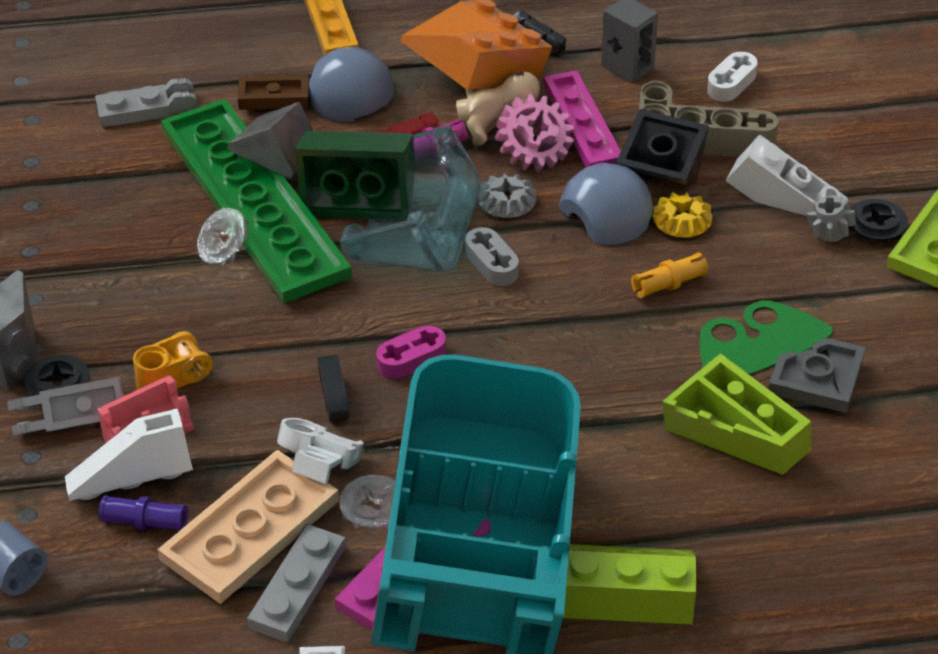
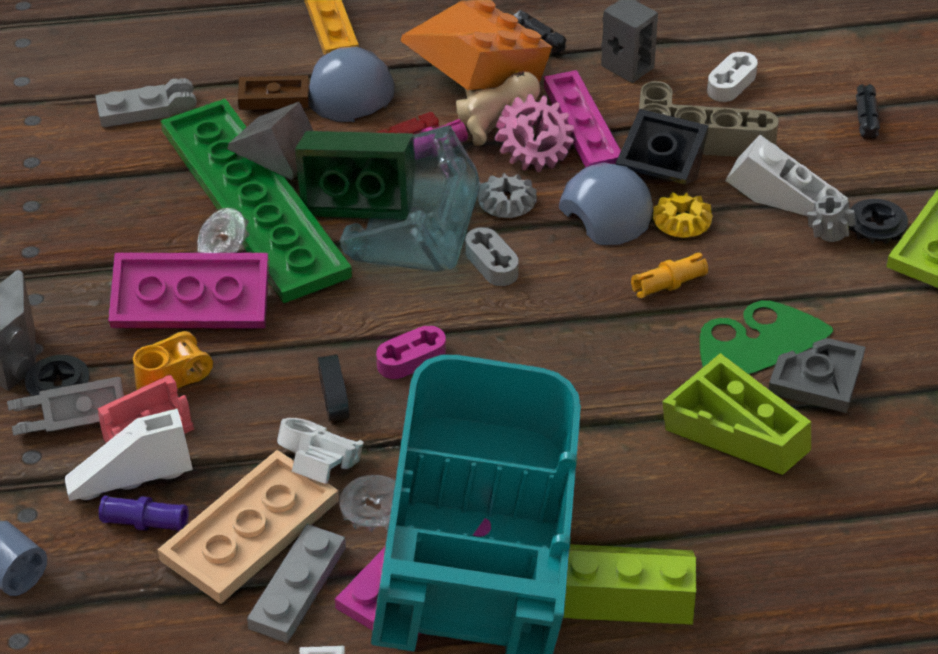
(189, 290): none -> dark pink plate
(867, 111): none -> black axle

